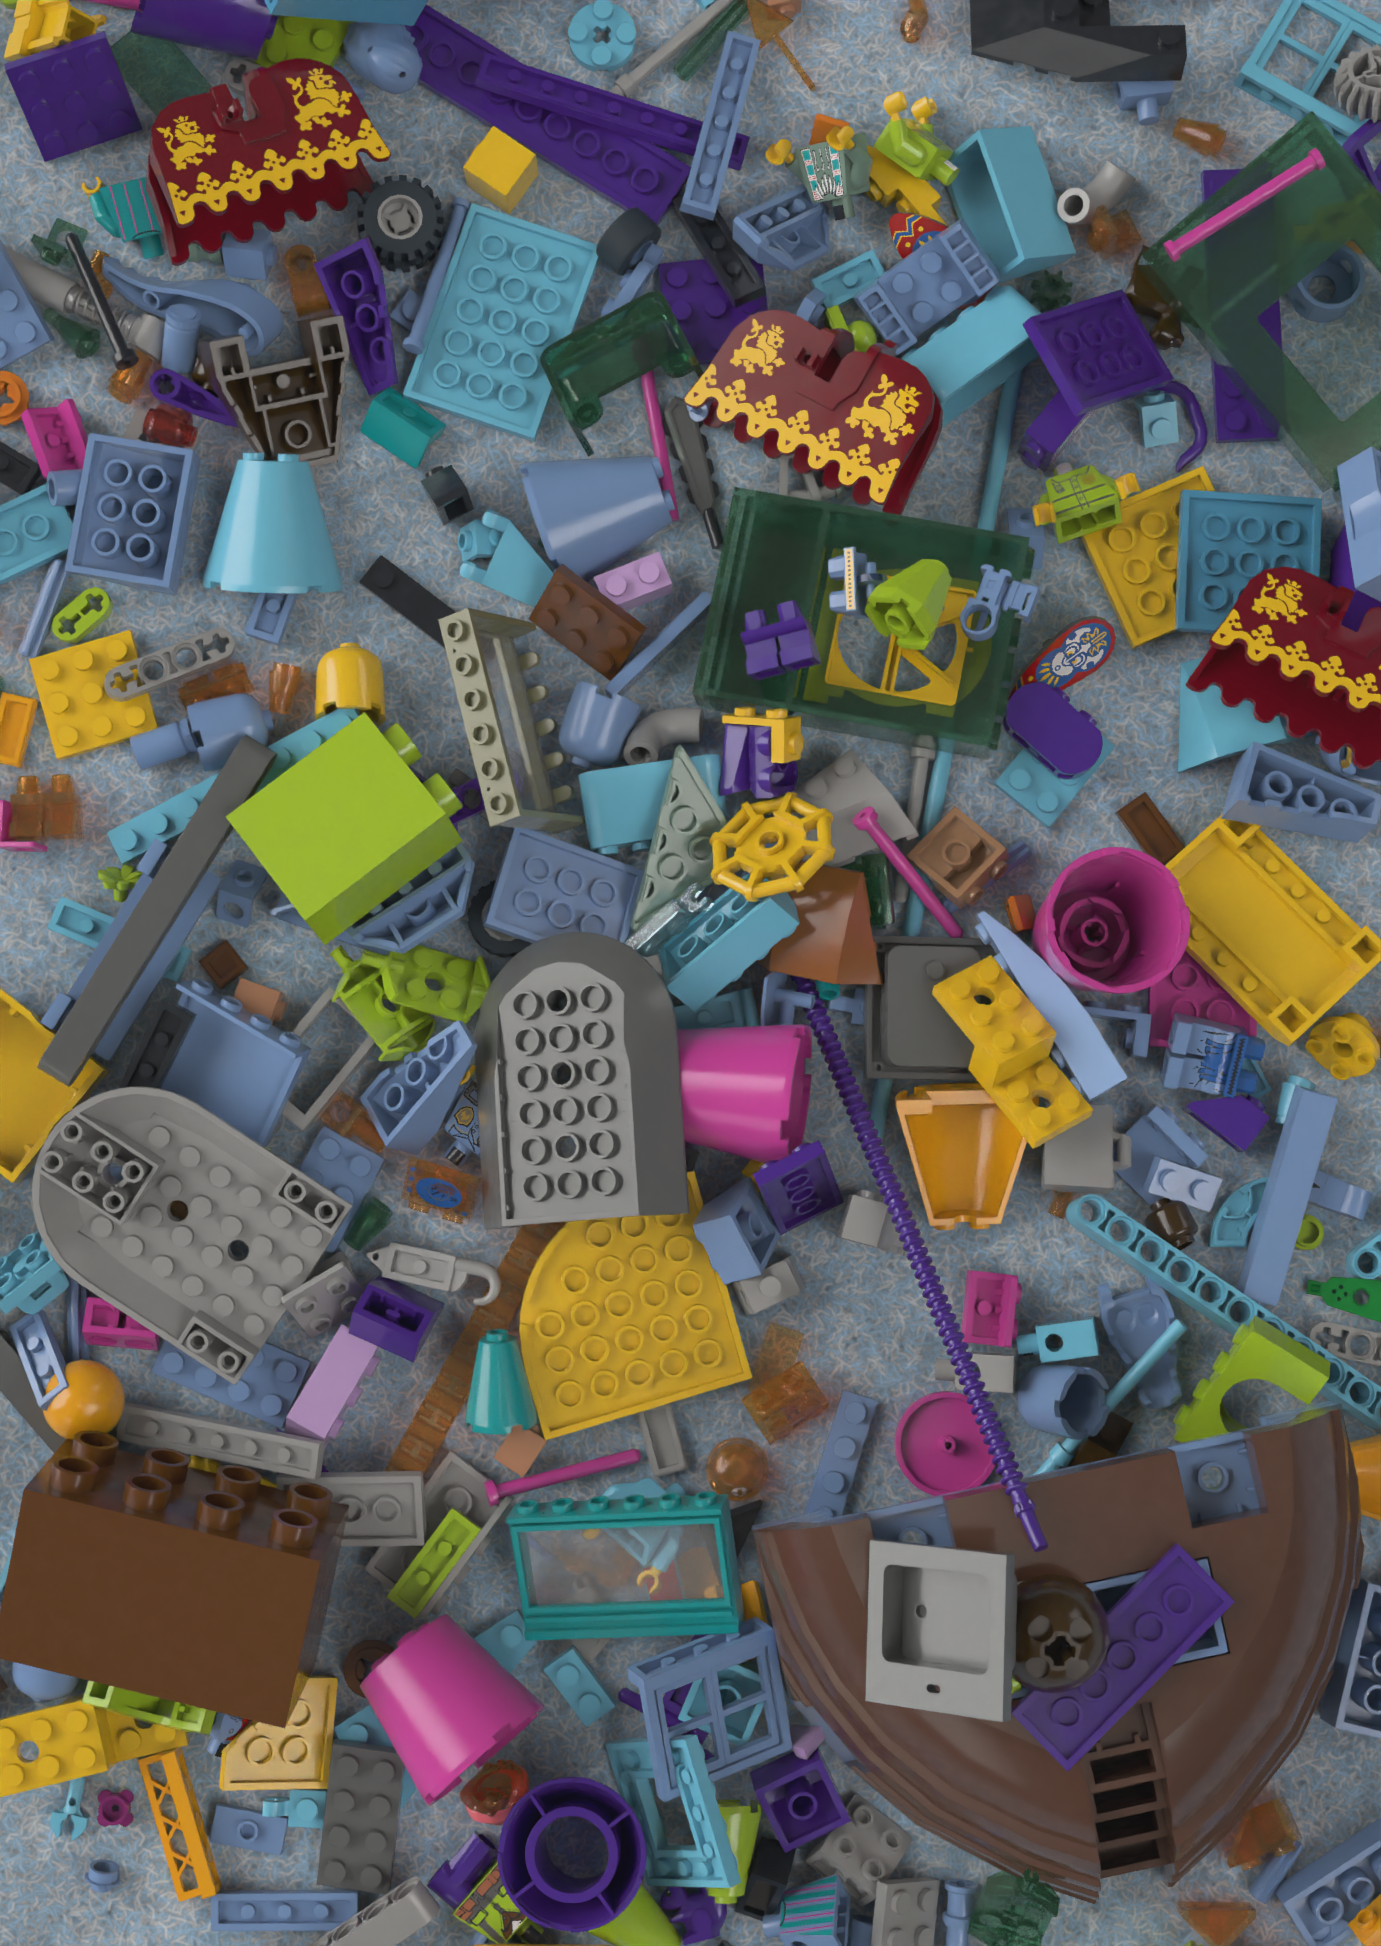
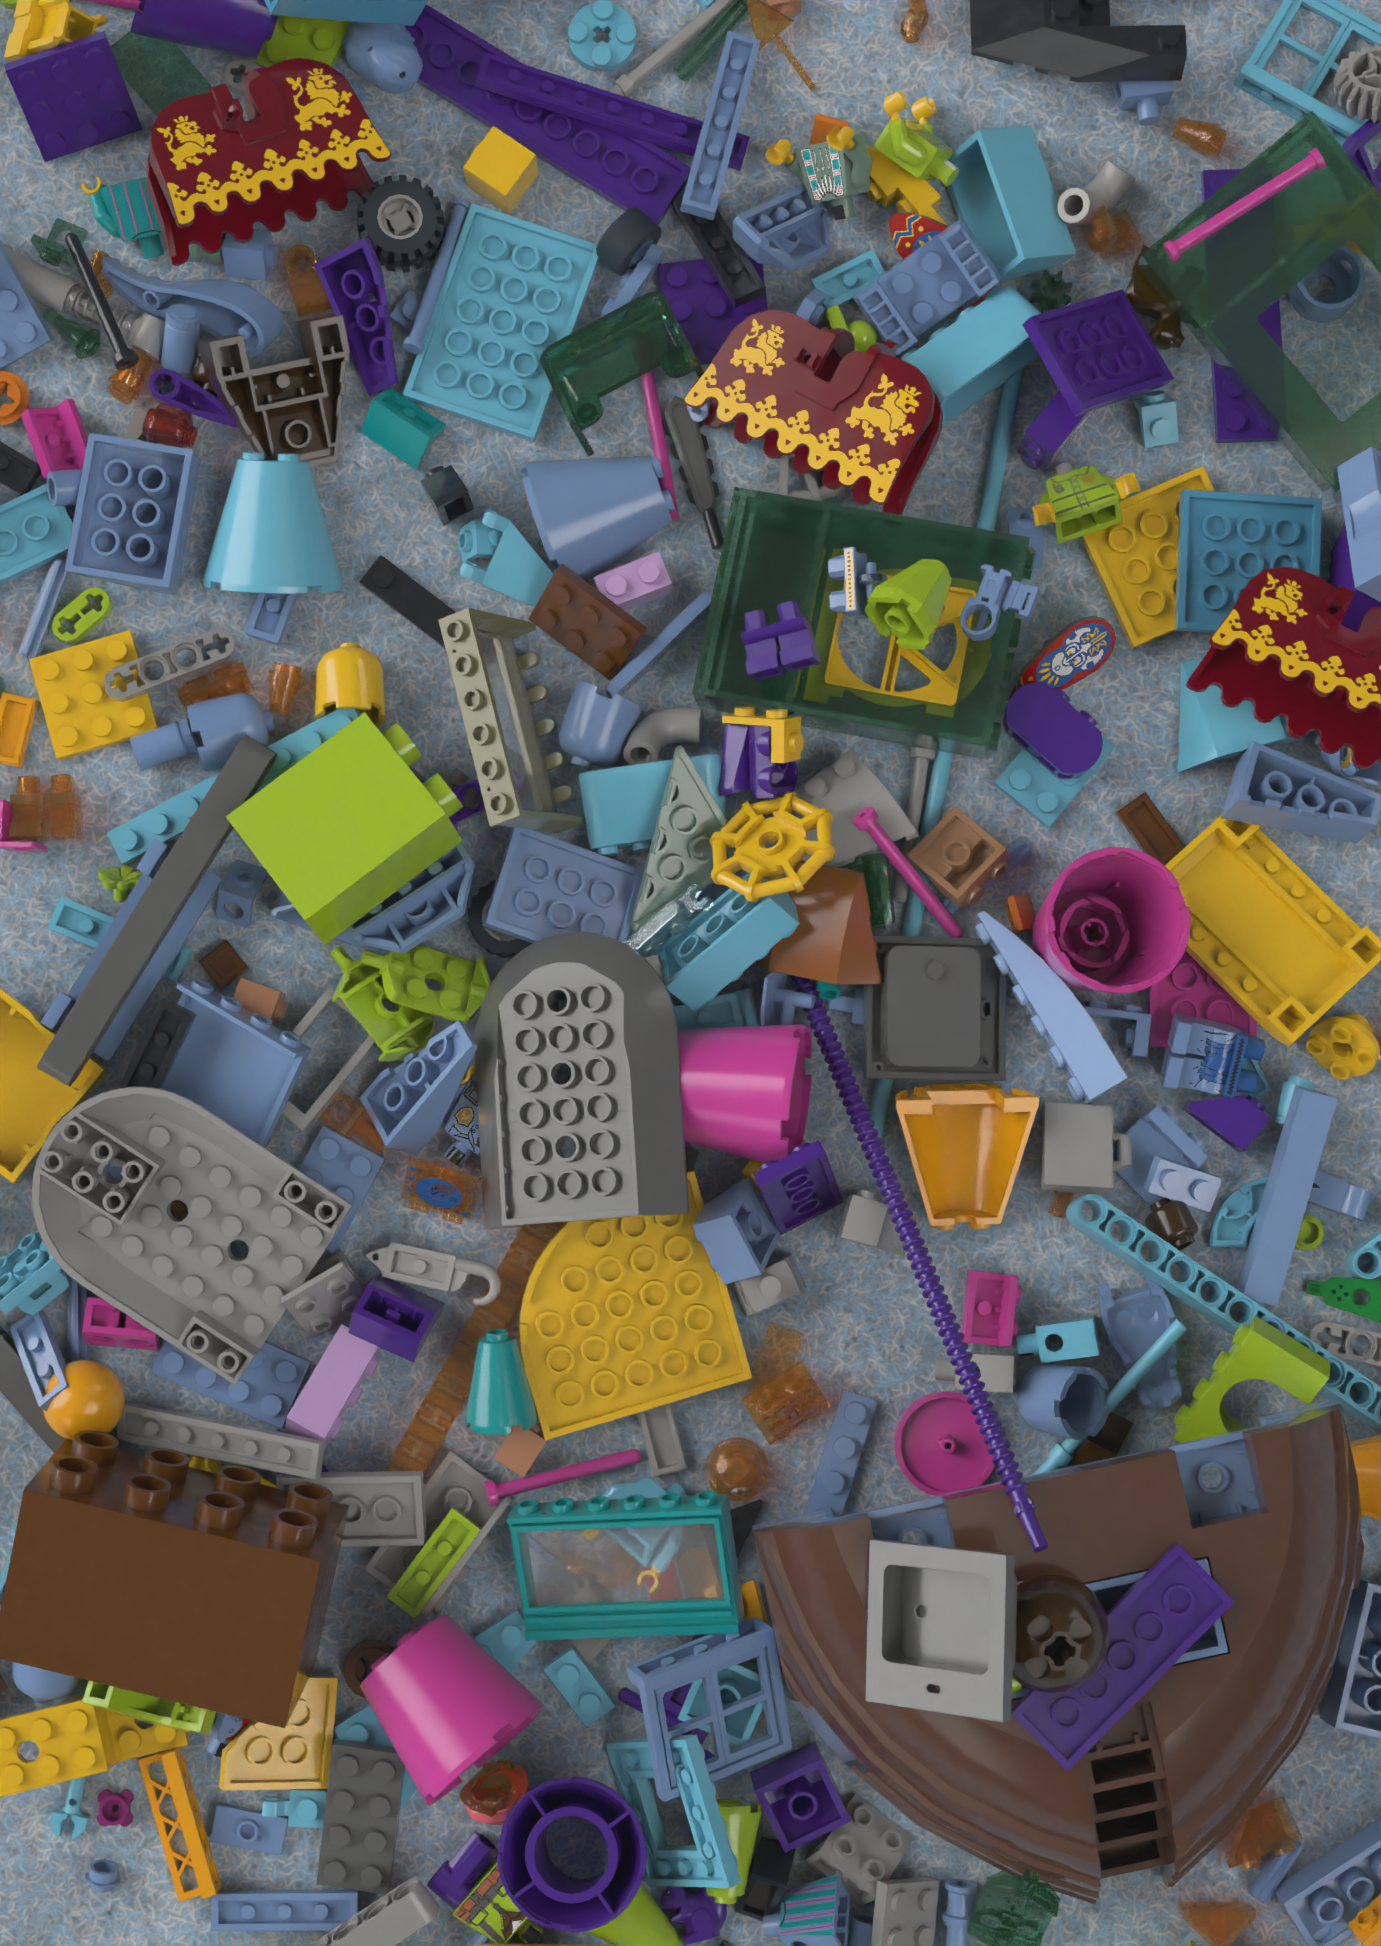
(368, 1223): clear green cone -> none
(805, 1740): lavender tile -> none
(1012, 1051): yellow bracket -> none
(1196, 418): dark purple animal -> none

